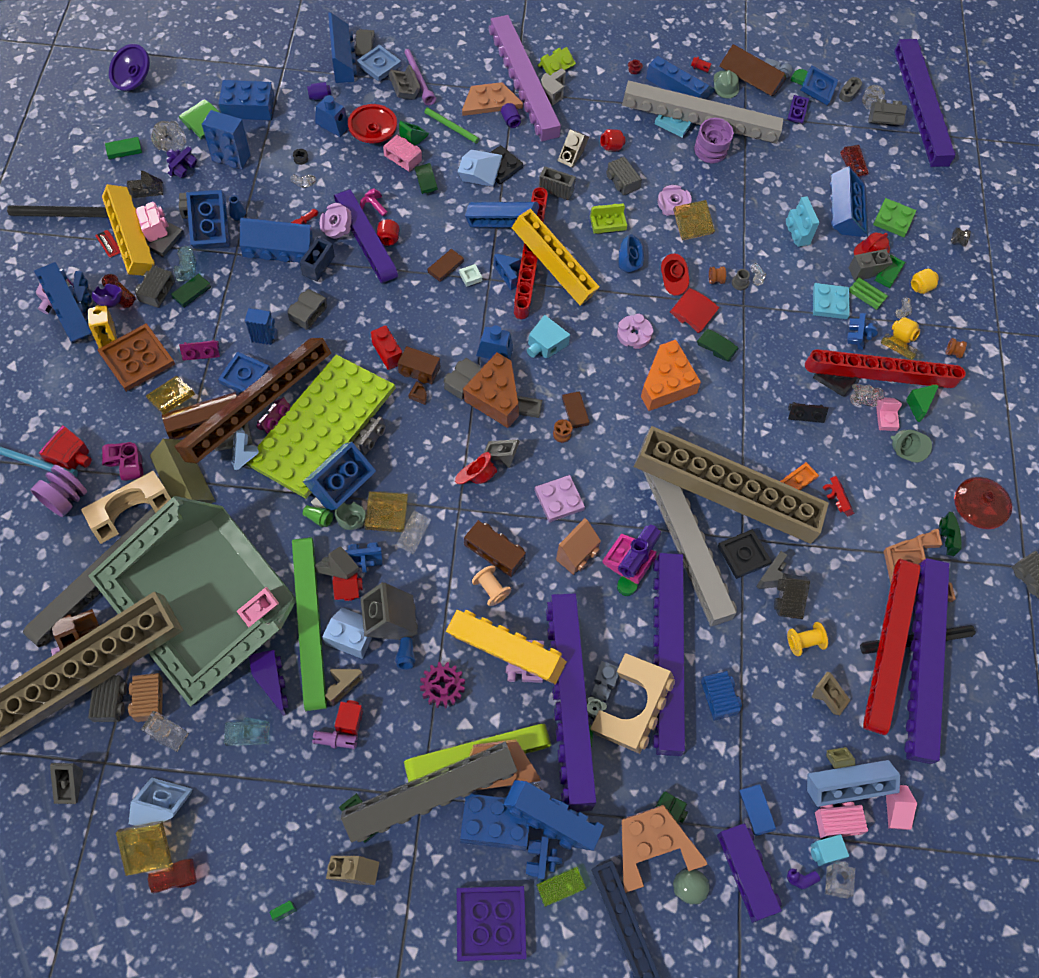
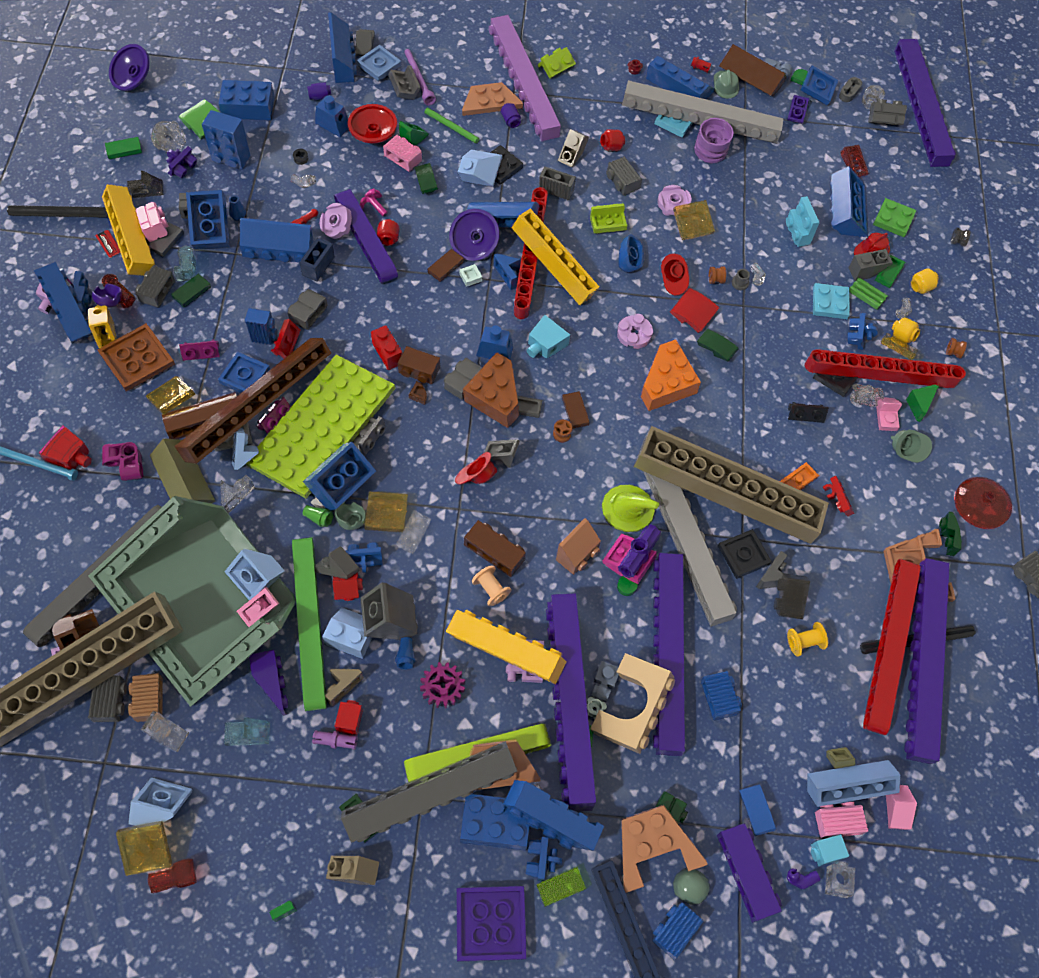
(62, 487): medium lavender wheel -> none
(66, 782): dark grey slope -> none
(104, 511): tan arch -> none
(233, 496): none -> clear slope
(253, 572): none -> light blue slope
(287, 339): none -> red plate
(466, 227): none -> dark purple dish
(554, 86): light grey brick -> none
(559, 498): lavender plate -> none
(628, 508): none -> lime piece
(677, 930): none -> blue brick
(831, 693): dark tan slope -> none

